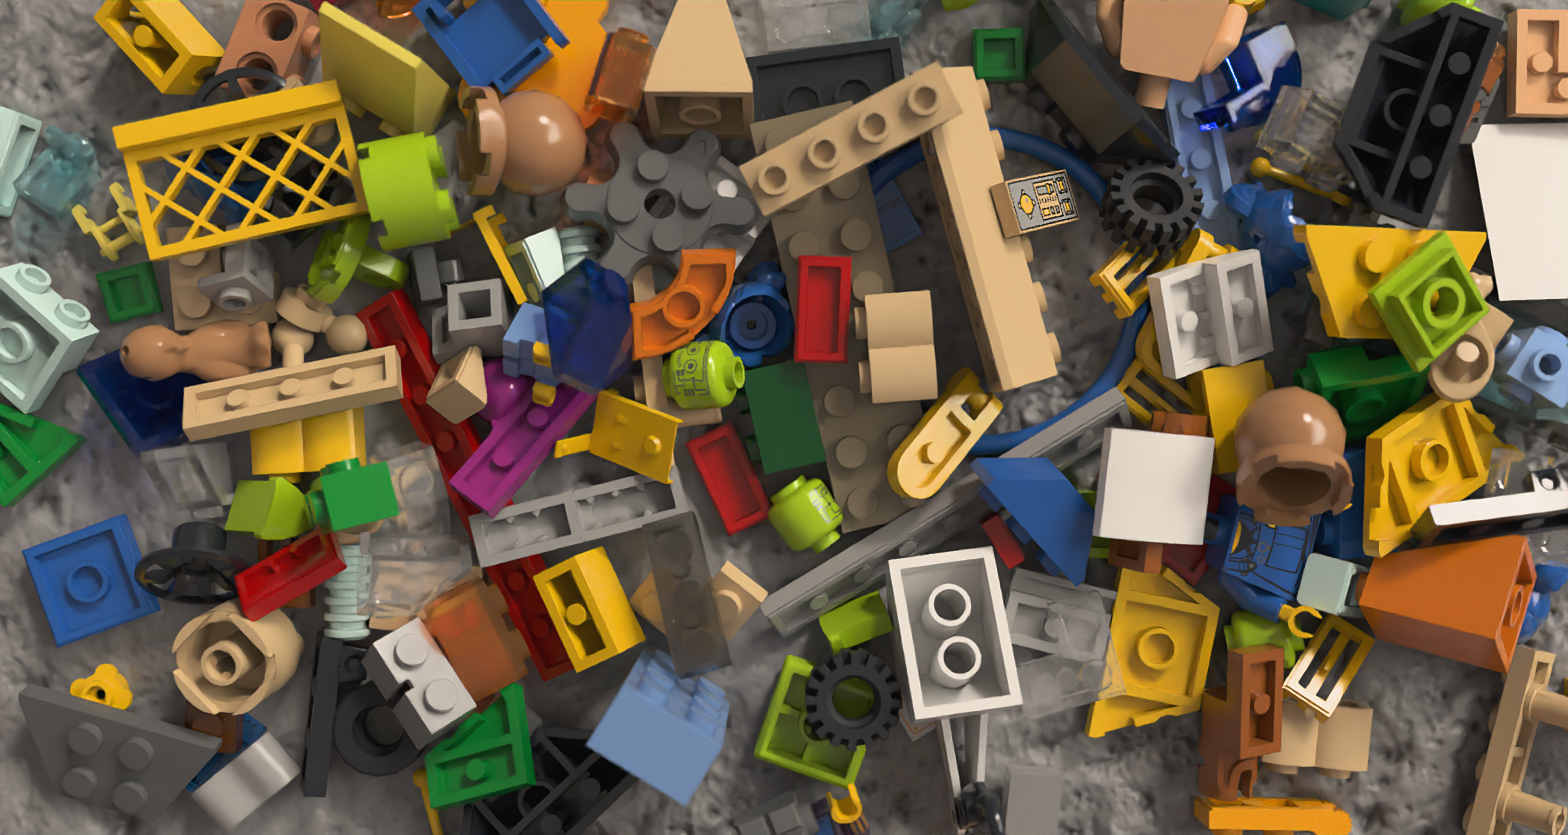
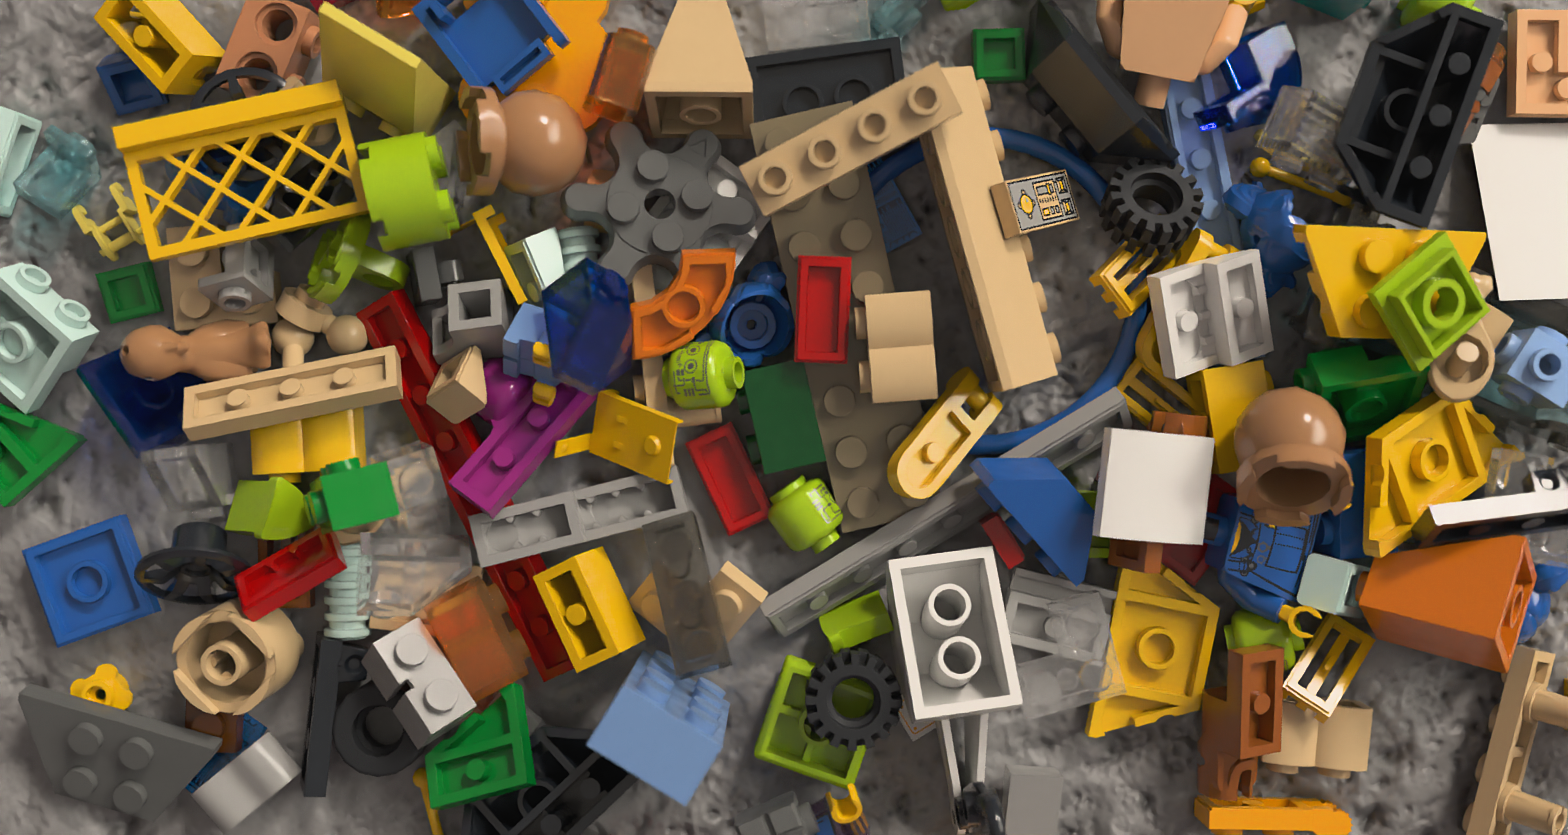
(128, 85): none -> blue slope

